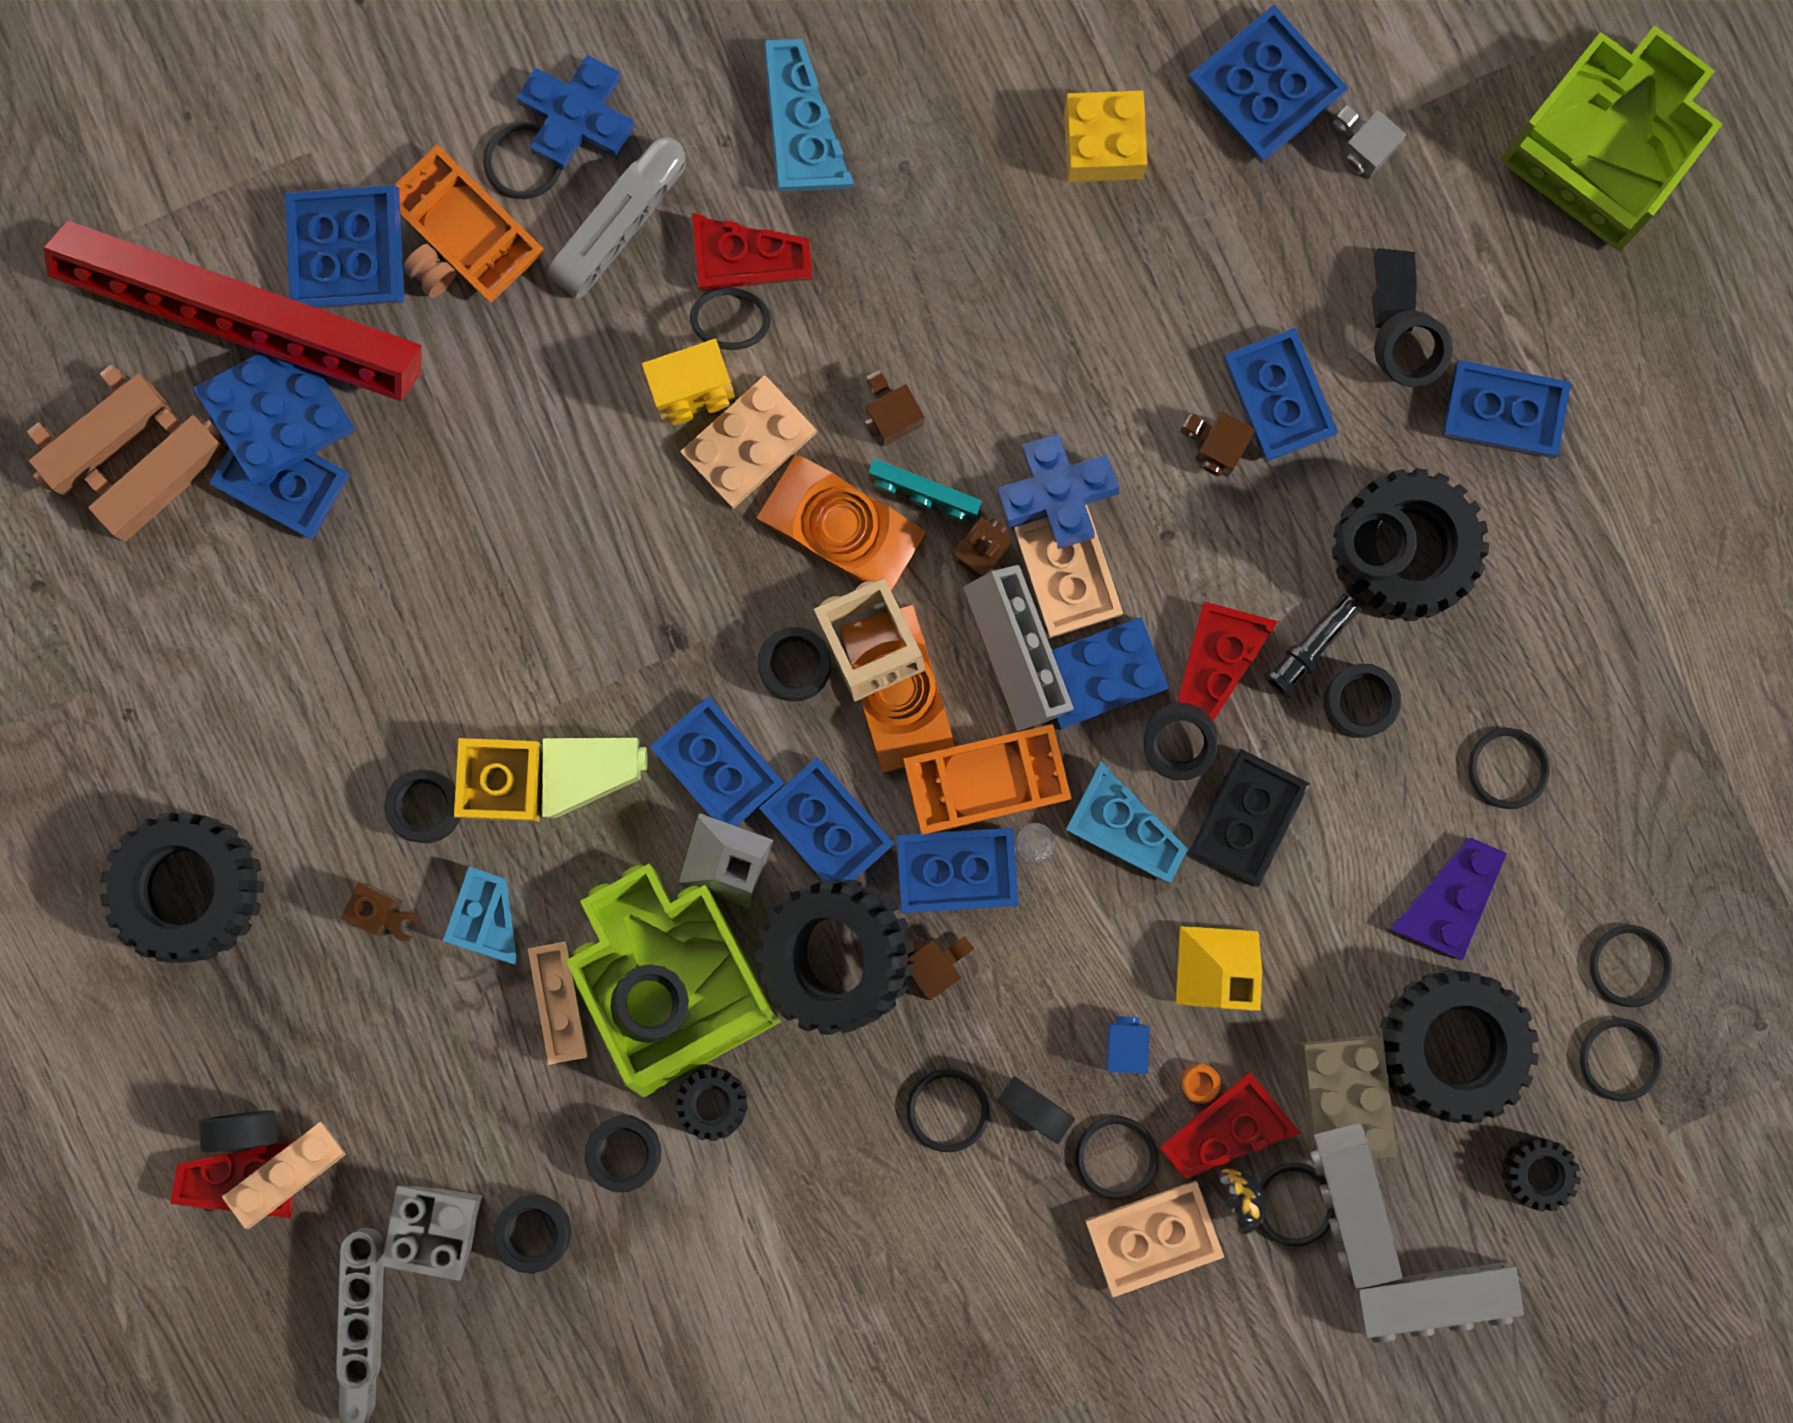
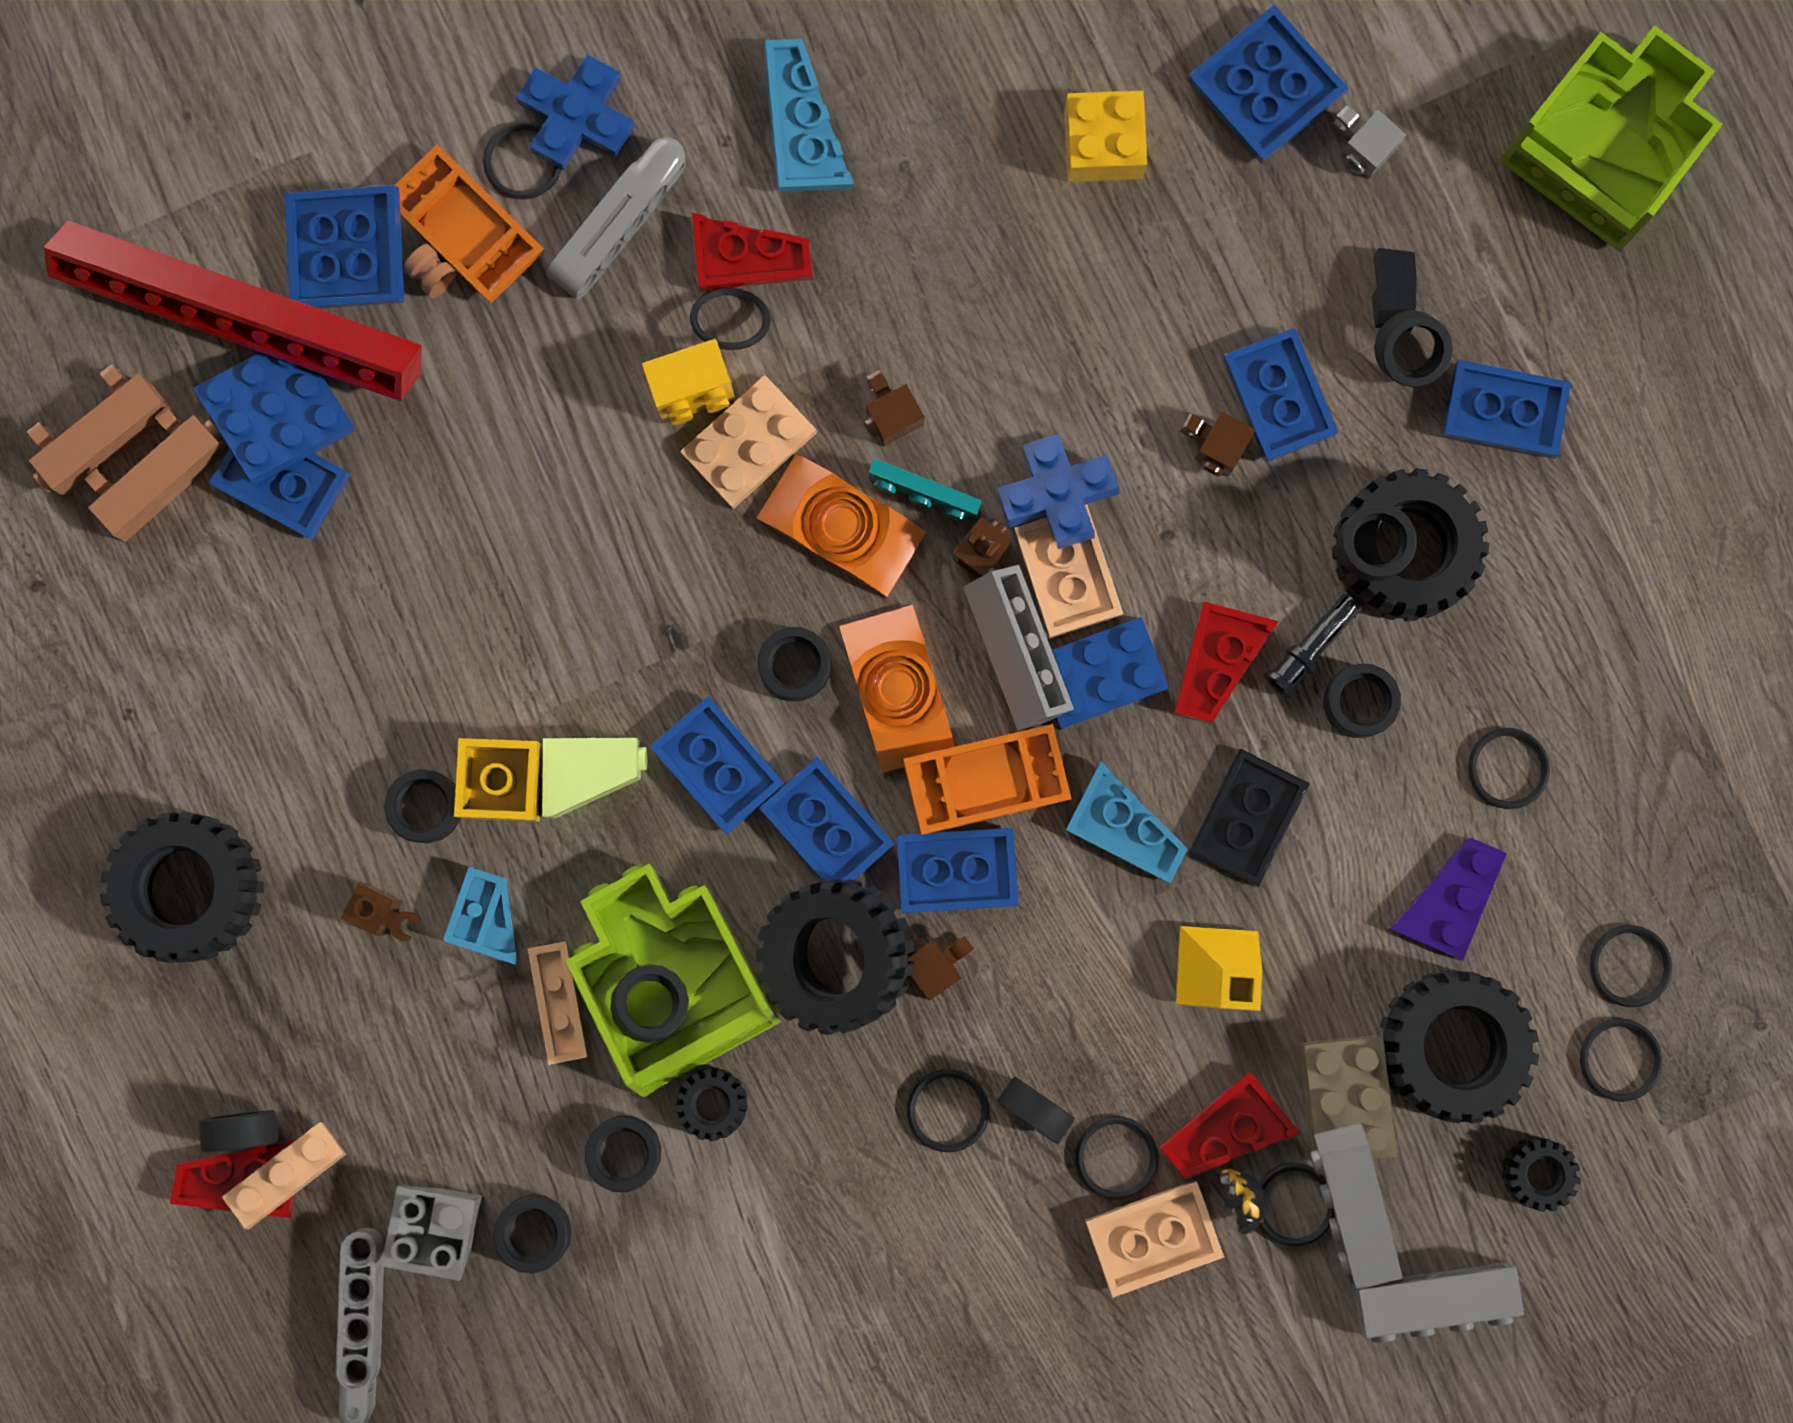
(726, 860): light grey slope -> none
(885, 670): tan window -> none
(1039, 840): clear wheel -> none
(1127, 1046): blue brick -> none
(1180, 770): black tyre -> none
(1200, 1083): orange tile -> none

